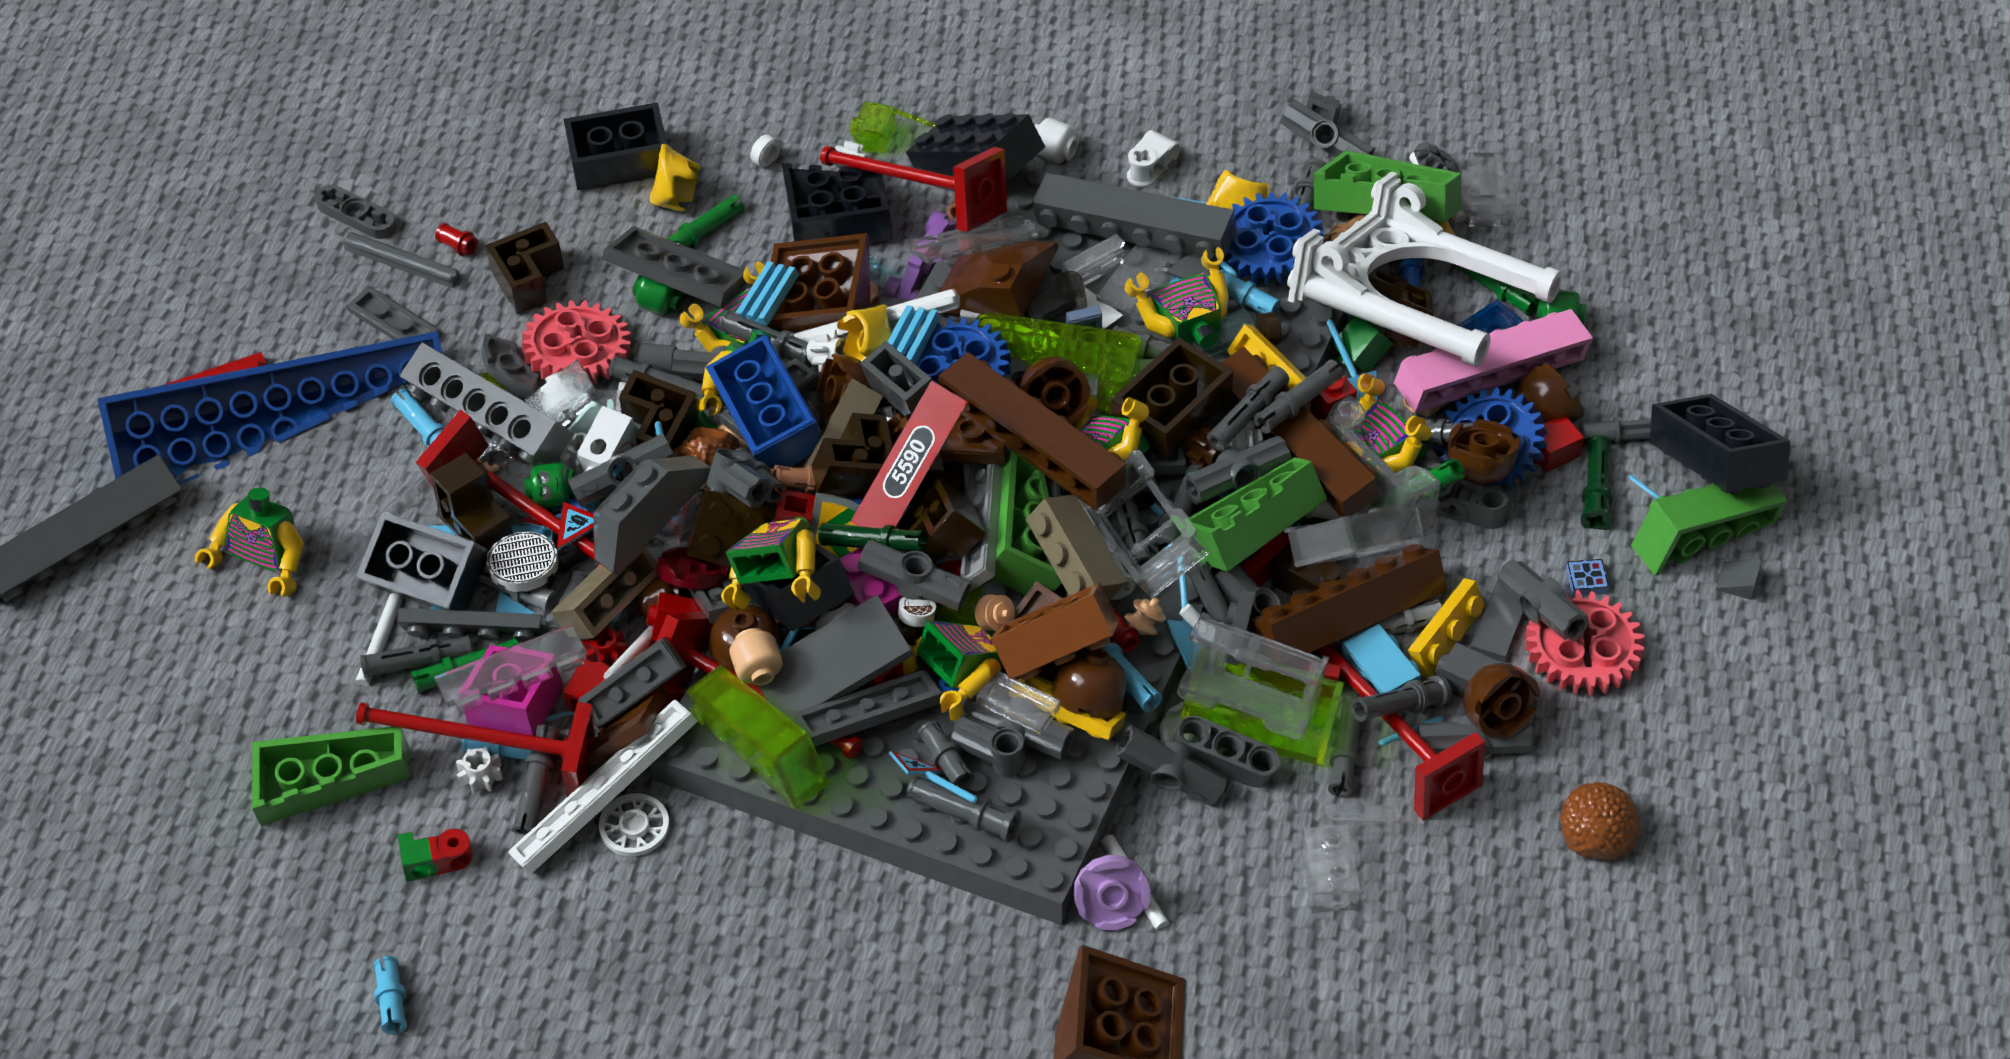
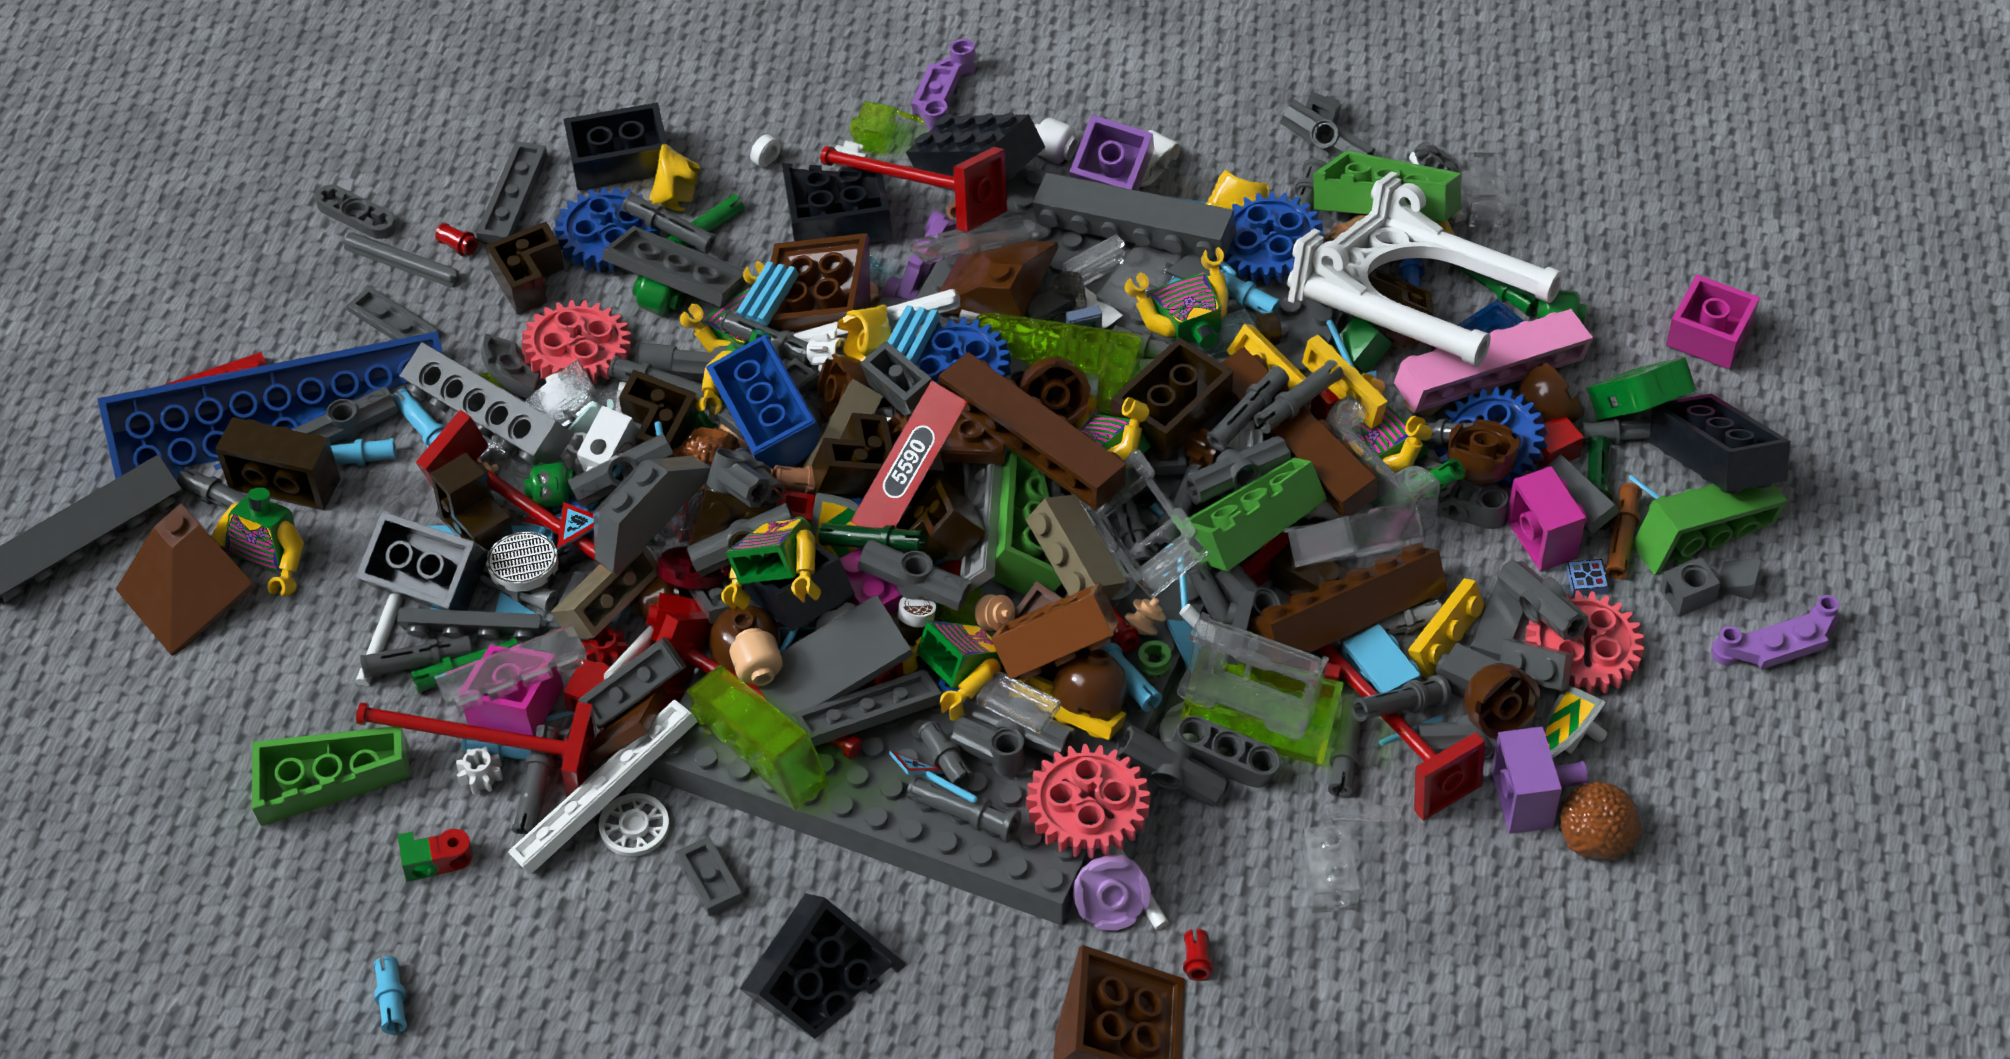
(182, 580): none -> reddish brown slope
(209, 488): none -> dark grey pin
(283, 461): none -> dark brown brick
(348, 418): none -> dark grey piece
(363, 452): none -> medium azure pin
(512, 192): none -> dark grey plate
(593, 225): none -> blue gear
(657, 216): none -> dark grey pin
(709, 876): none -> dark grey plate
(711, 552): none -> dark grey piece
(817, 966): none -> black wedge
(941, 80): none -> medium lavender plate
(1088, 800): none -> coral gear
(1113, 154): none -> medium lavender brick
(1151, 668): none -> bright green bush
(1197, 956): none -> red pin
(1371, 399): none -> yellow plate
(1529, 780): none -> medium lavender brick
(1546, 518): none -> dark pink brick
(1546, 664): none -> dark grey plate
(1572, 719): none -> shield
(1596, 505): none -> dark grey tile
(1623, 531): none -> dark orange pin
(1641, 388): none -> green axle
(1690, 586): none -> dark grey brick
(1712, 321): none -> dark pink brick
(1780, 641): none -> medium lavender plate

